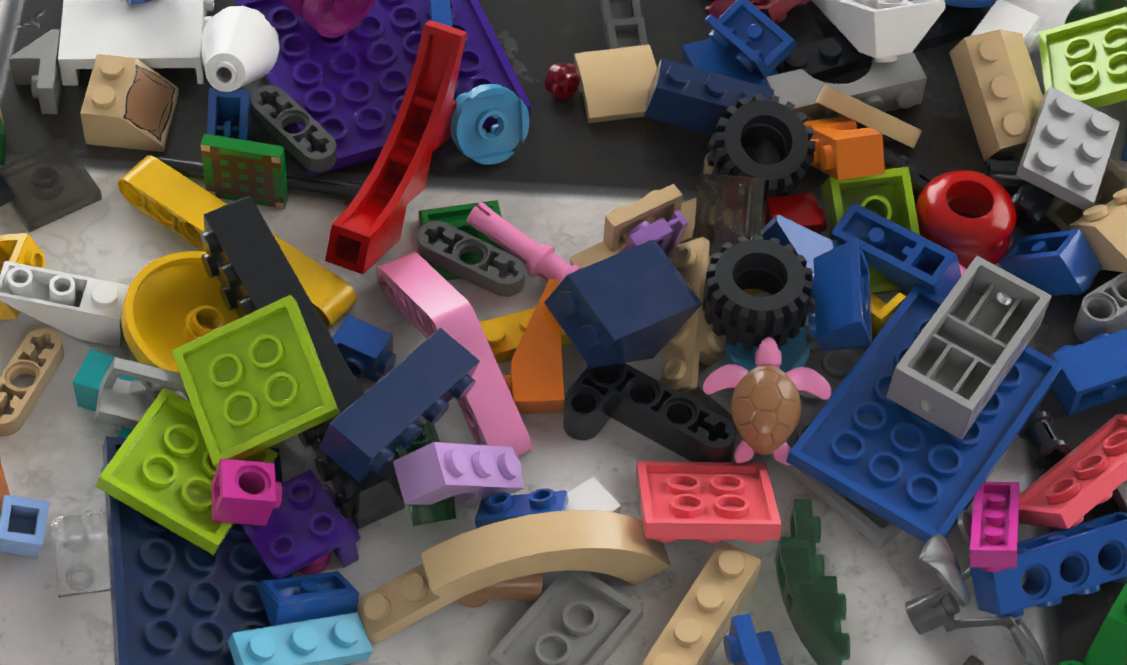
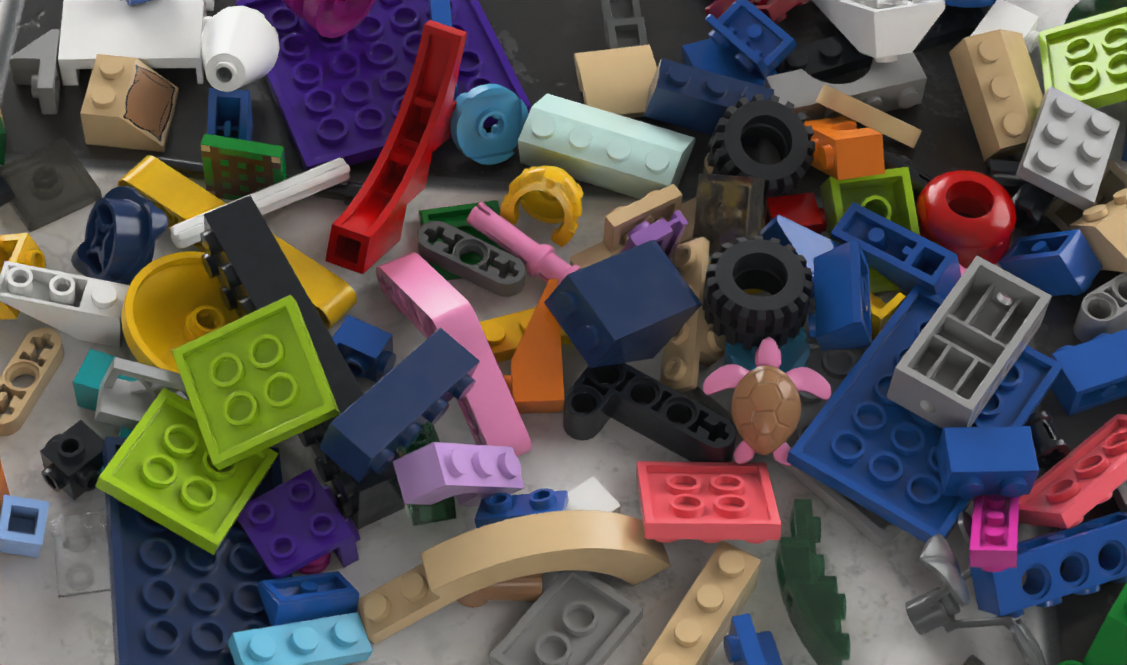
(73, 460): none -> black brick
(119, 236): none -> dark blue piece
(234, 505): dark pink brick -> none
(272, 197): none -> white axle
(297, 143): dark grey beam -> none
(547, 196): none -> yellow helmet
(562, 80): dark red plate -> none
(603, 147): none -> light aqua slope
(986, 461): none -> blue brick

